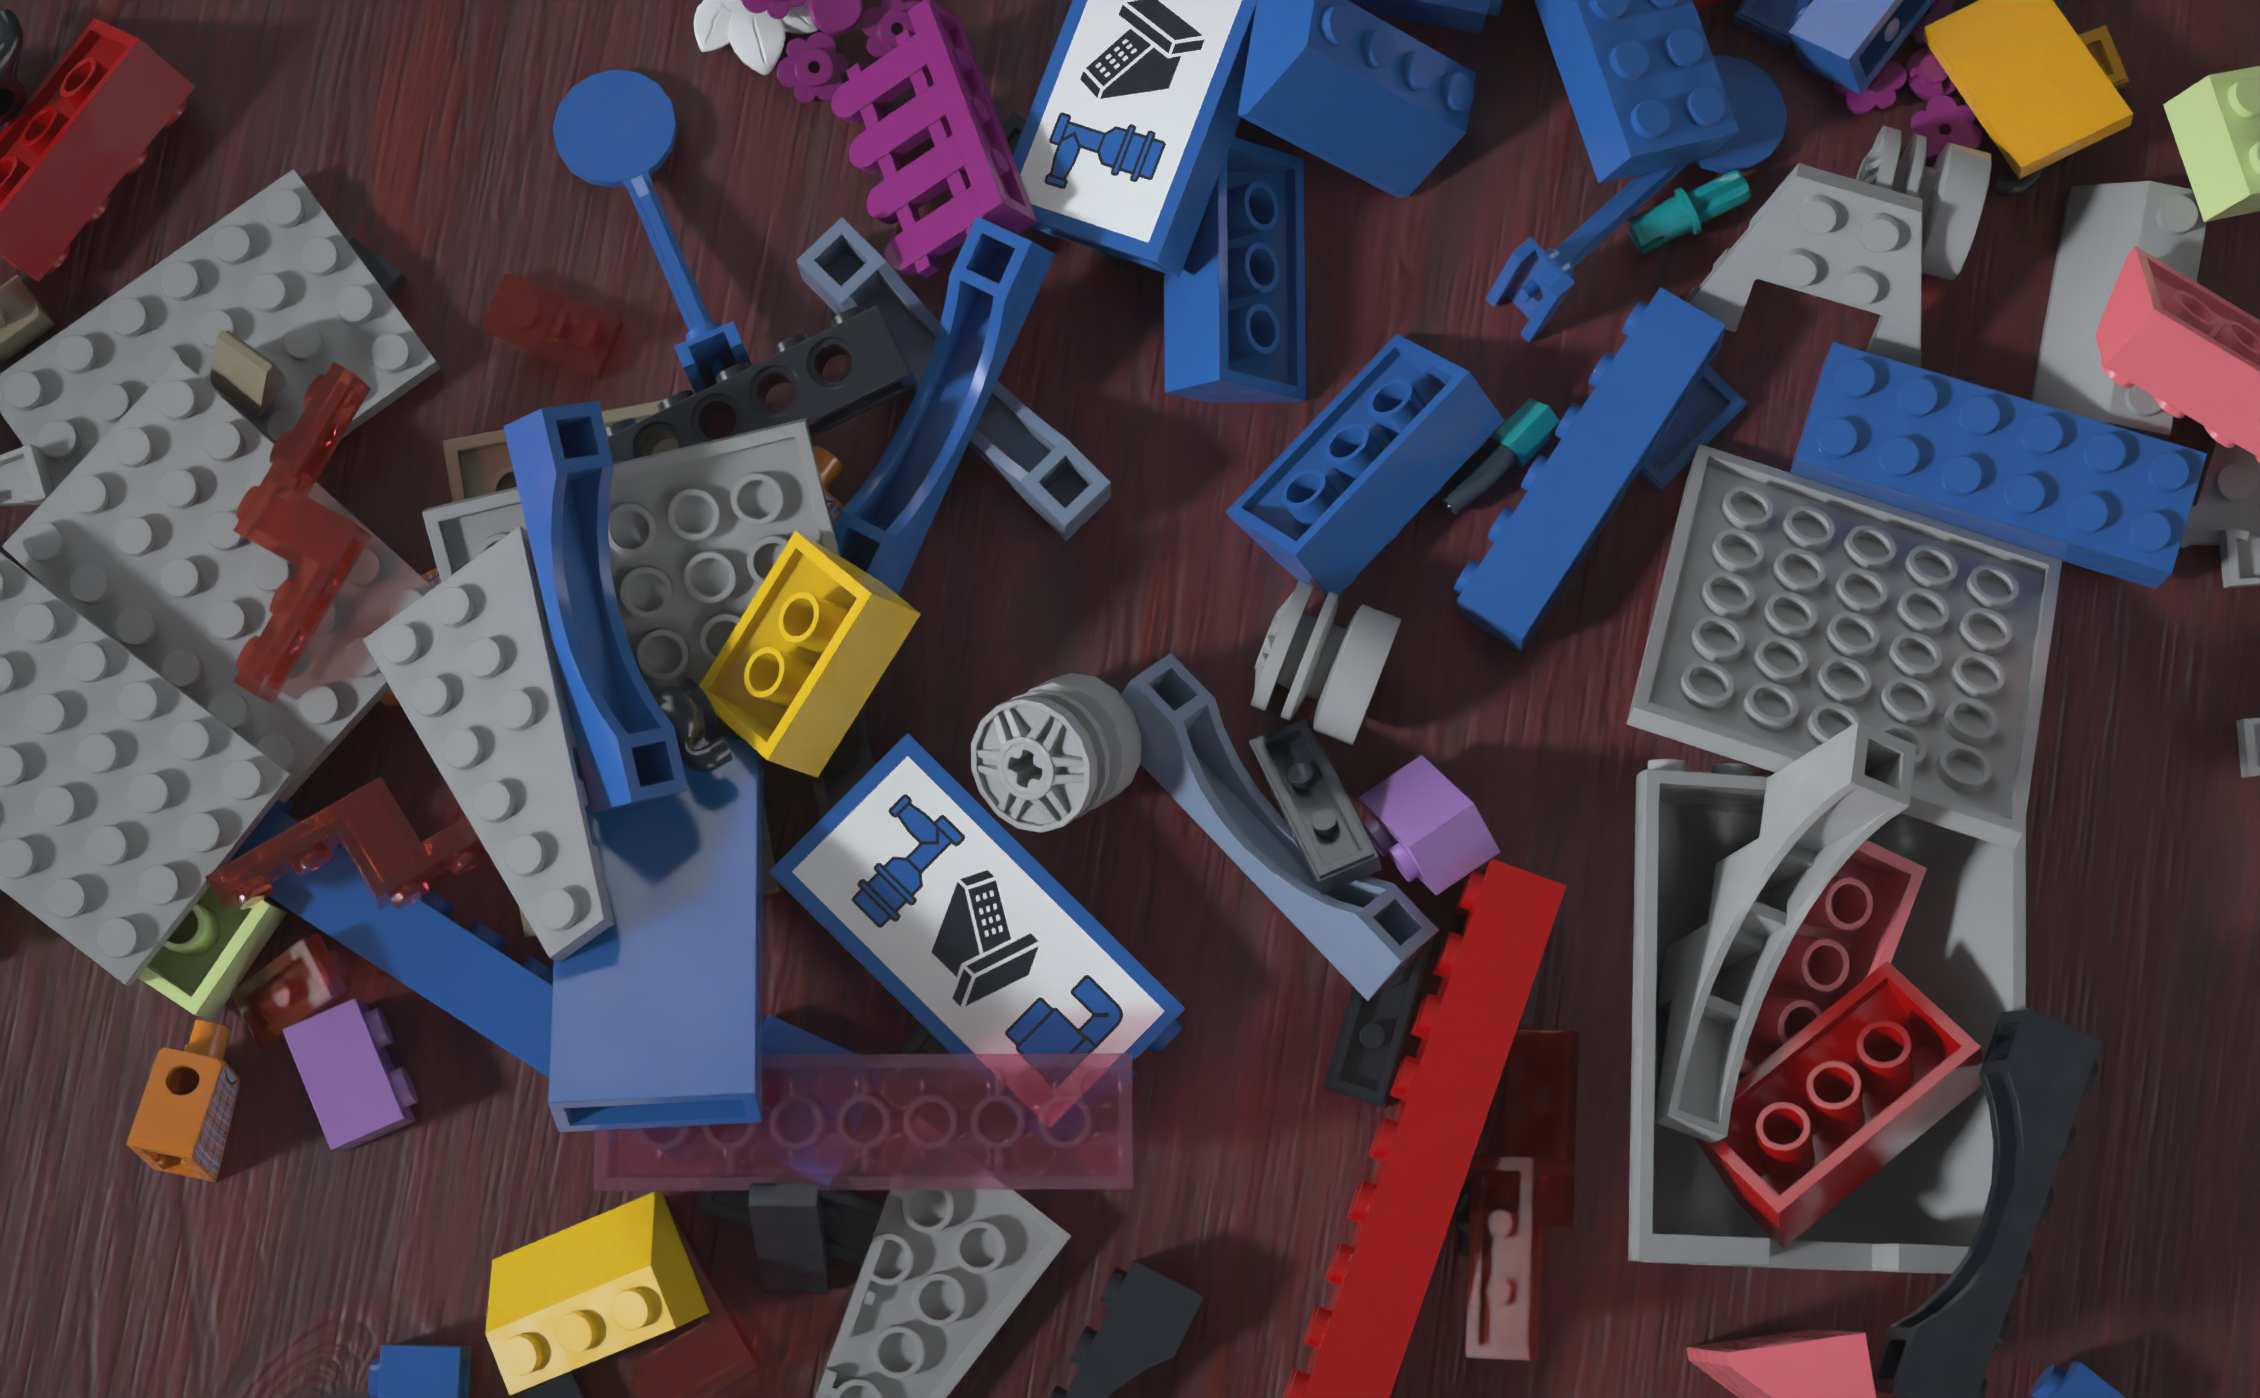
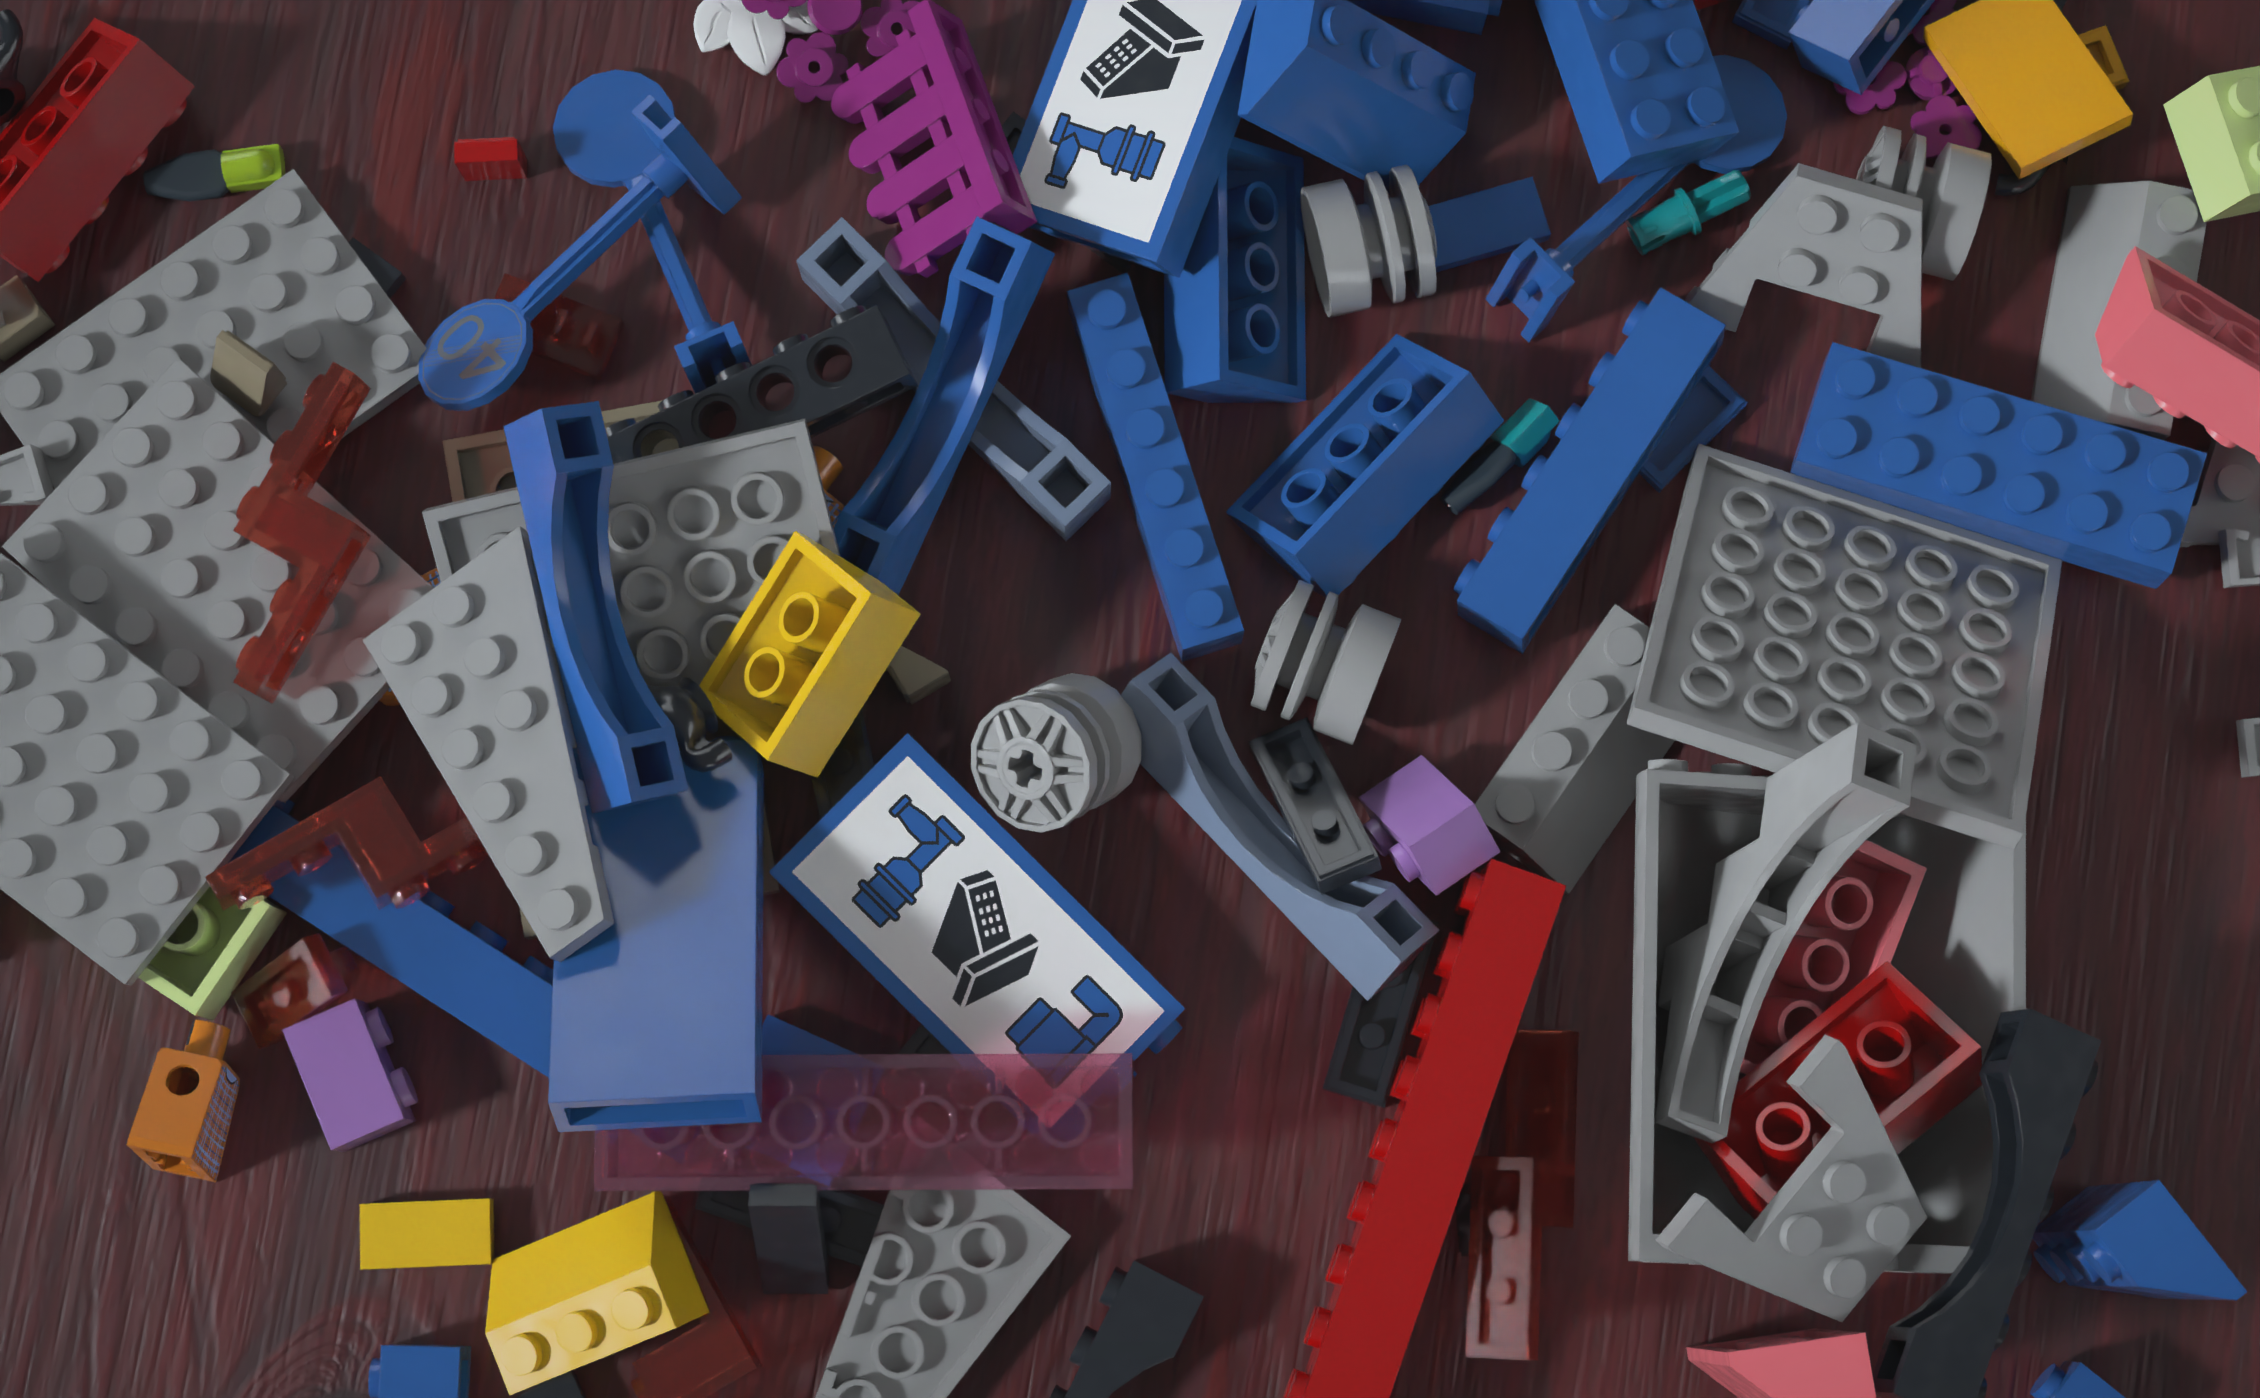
(214, 173): none -> piece
(426, 1233): none -> yellow tile
(489, 342): none -> blue piece
(490, 159): none -> red tile
(916, 675): none -> dark tan slope
(1155, 467): none -> blue brick
(1369, 240): none -> light grey wheel
(1487, 223): none -> blue tile
(1575, 760): none -> light grey slope
(1832, 1219): none -> light grey wing
(2132, 1243): none -> blue slope

